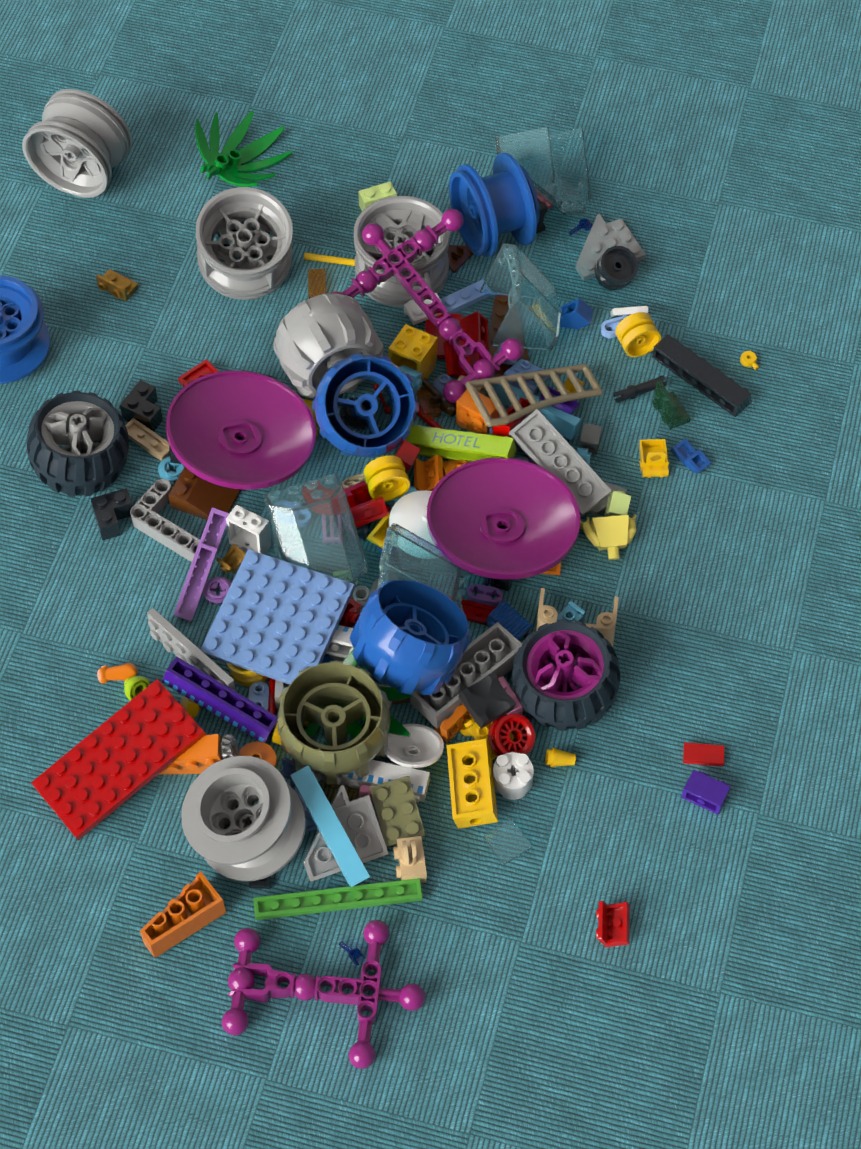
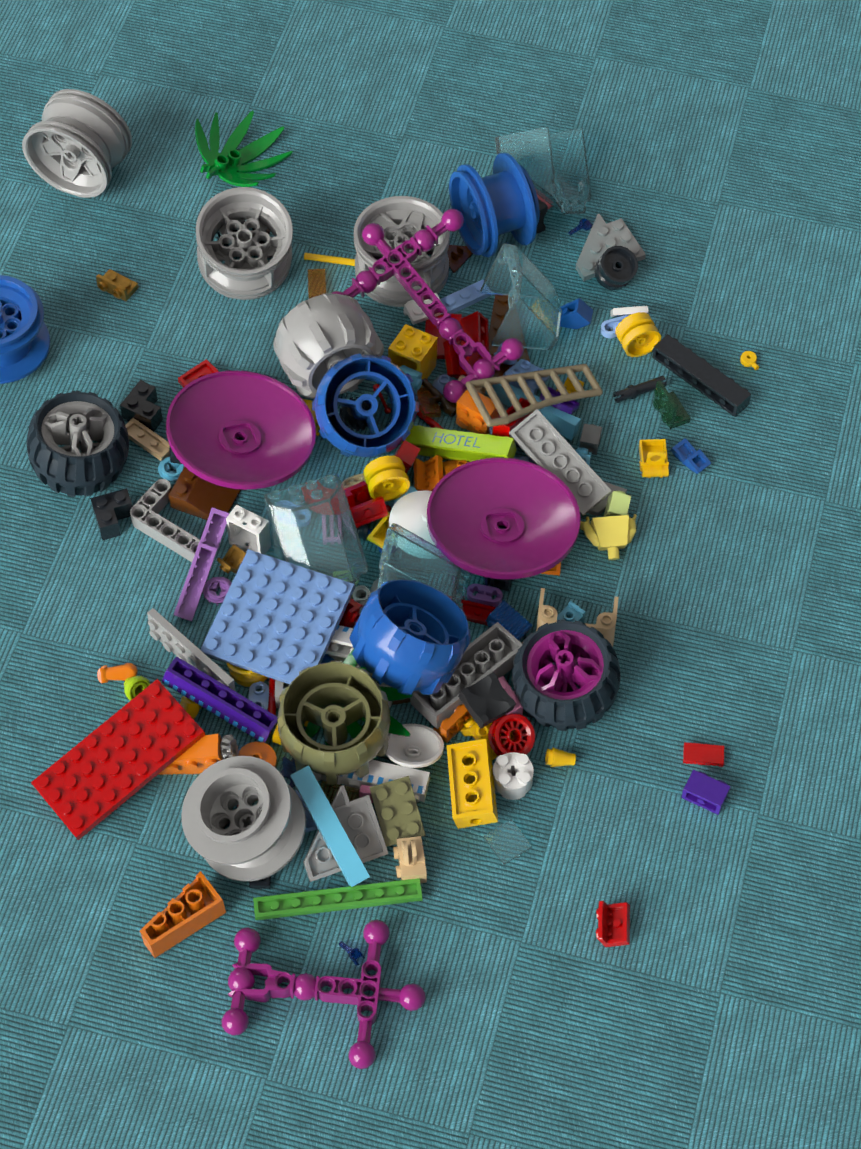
(375, 193): yellowish green brick -> none

